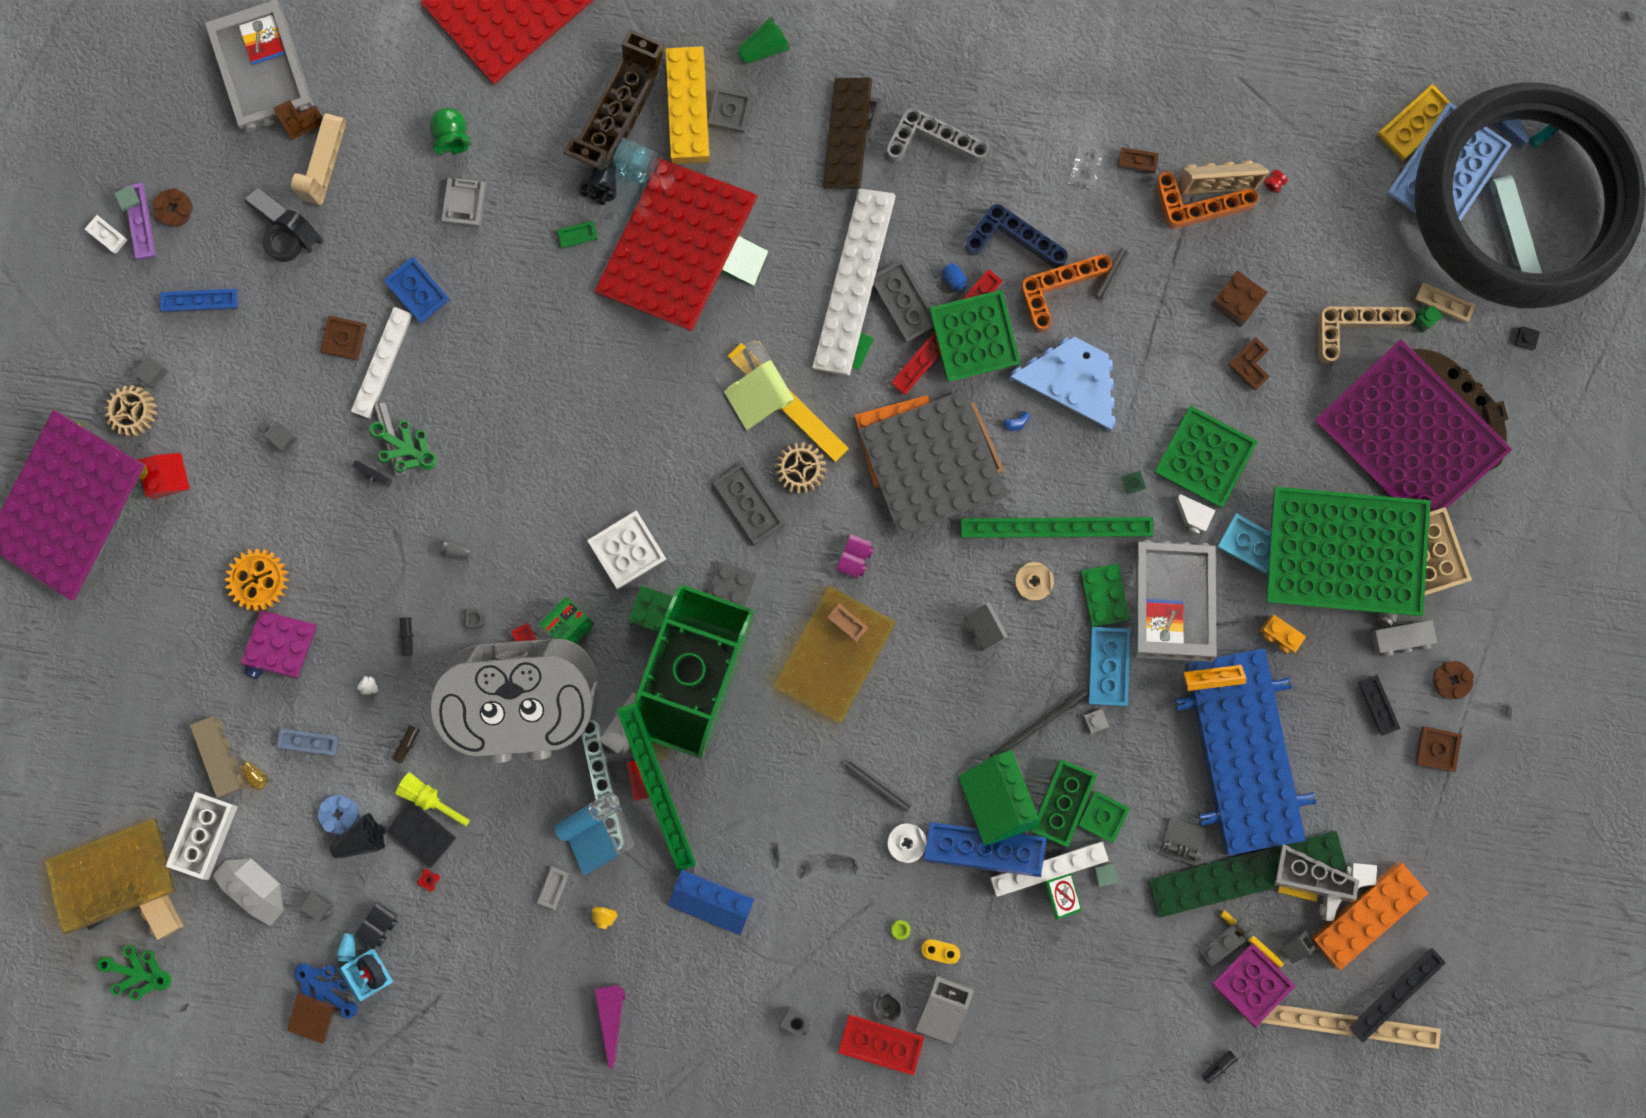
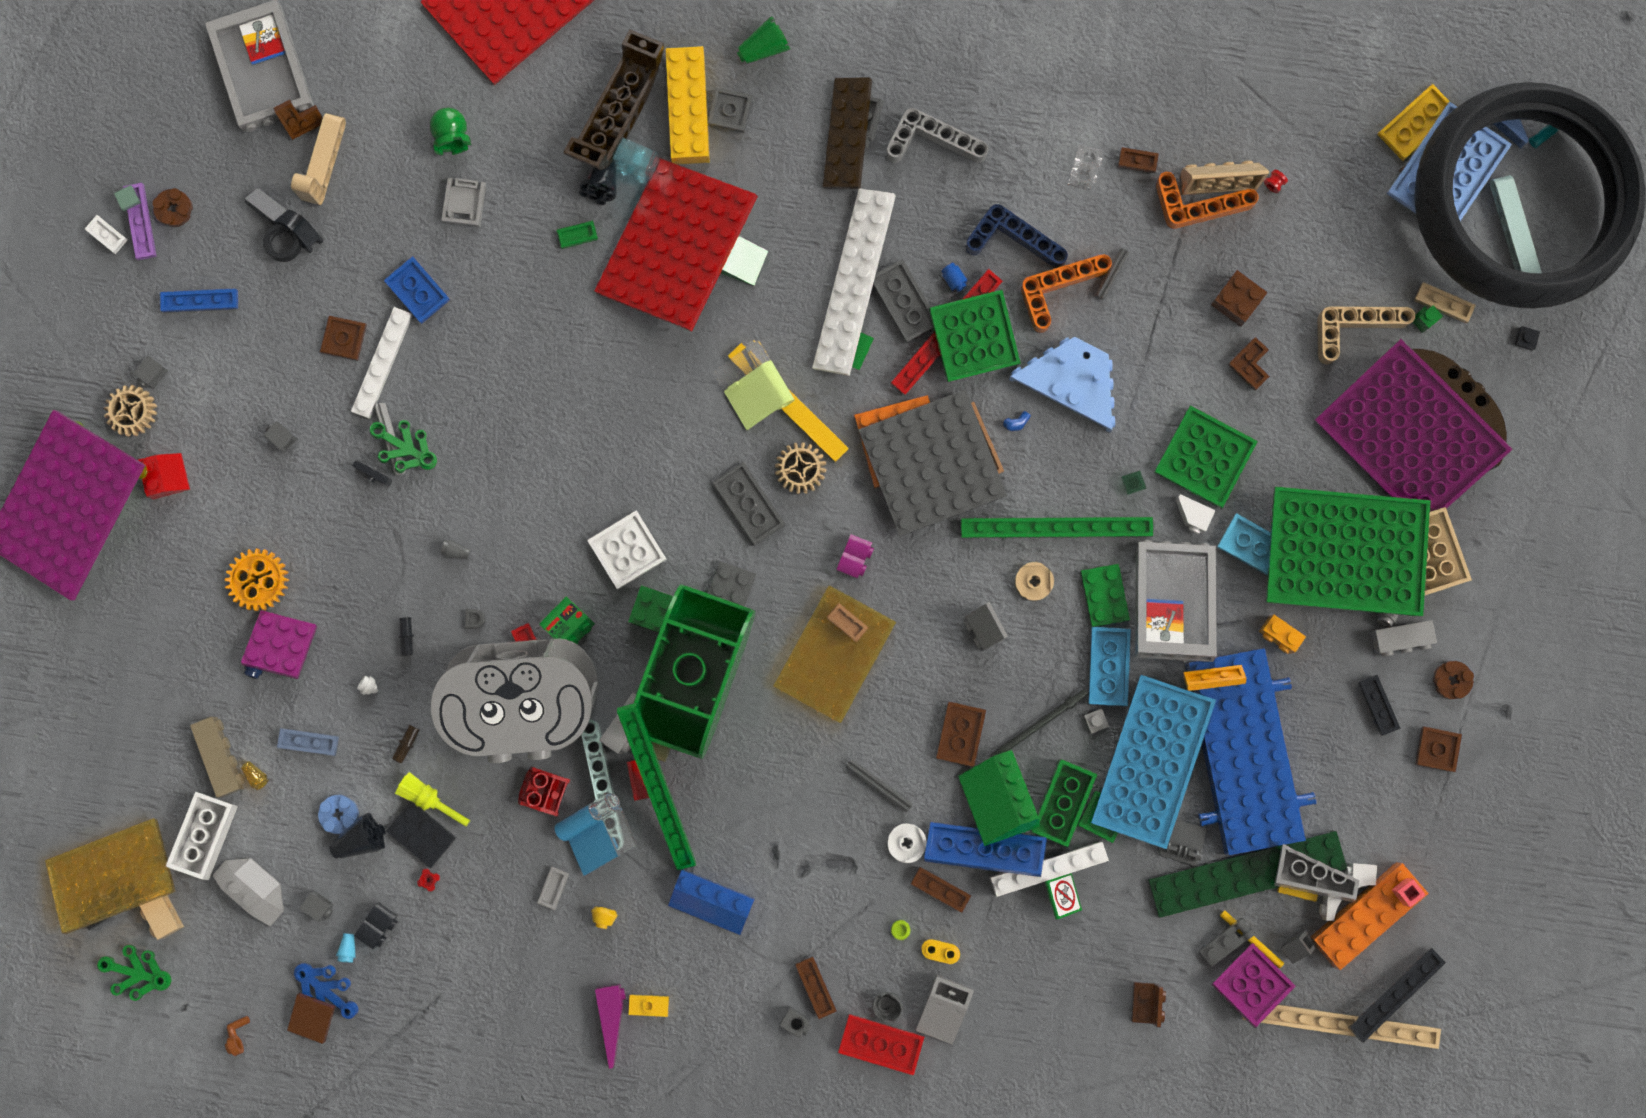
(234, 1044): none -> dark orange plate
(365, 975): medium azure plate -> none
(542, 791): none -> red slope
(648, 1005): none -> yellow plate
(816, 987): none -> reddish brown plate
(940, 889): none -> reddish brown plate
(961, 734): none -> reddish brown plate
(1106, 875): sand green tile -> none
(1148, 1003): none -> reddish brown bracket
(1153, 761): none -> dark azure plate
(1219, 1067): black axle -> none
(1408, 892): none -> coral brick
(1495, 413): dark brown tile -> none

